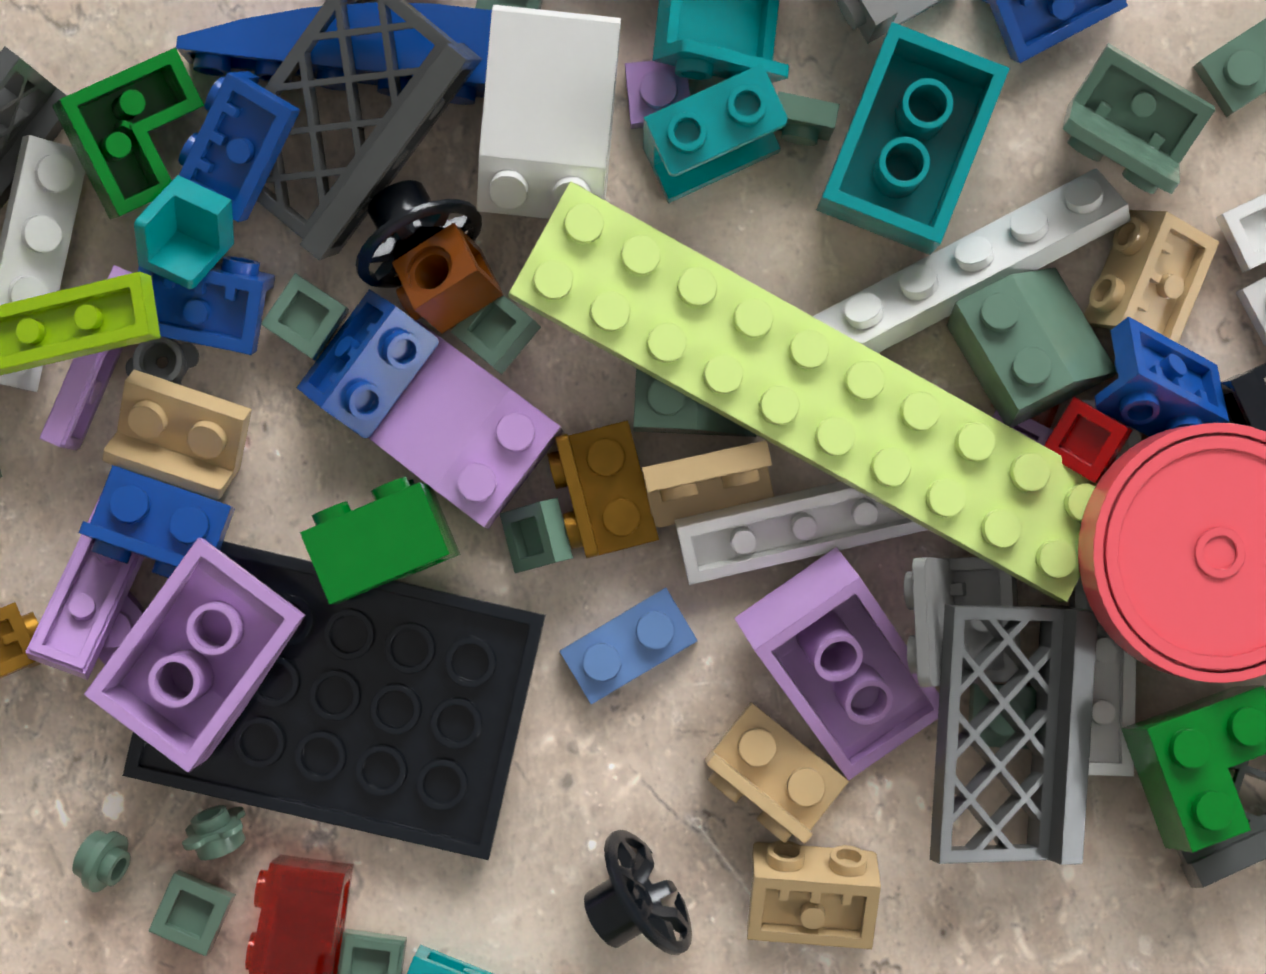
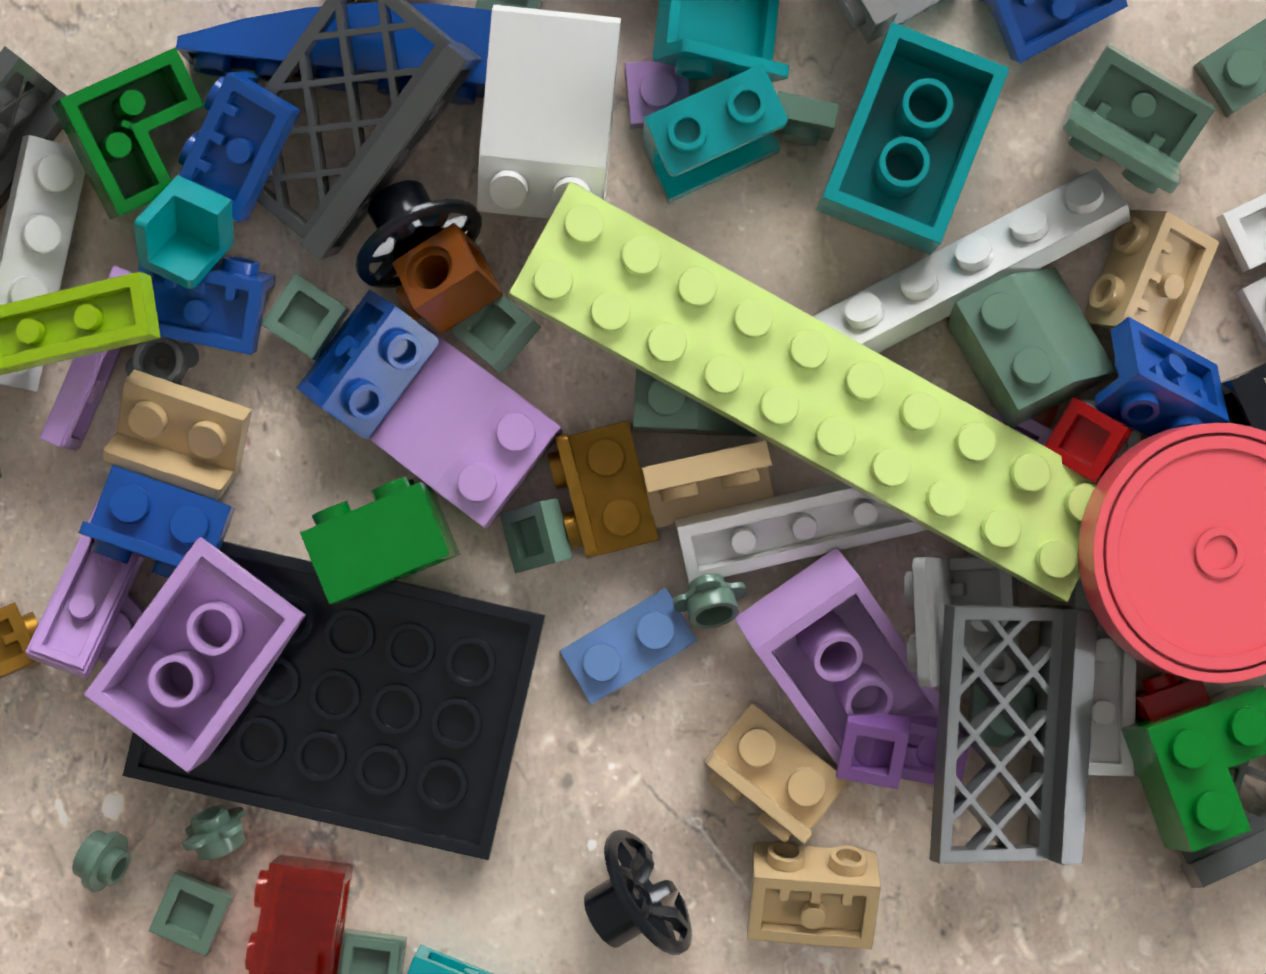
(710, 601): none -> sand green plate
(891, 748): none -> medium lavender slope
(1167, 695): none -> red plate

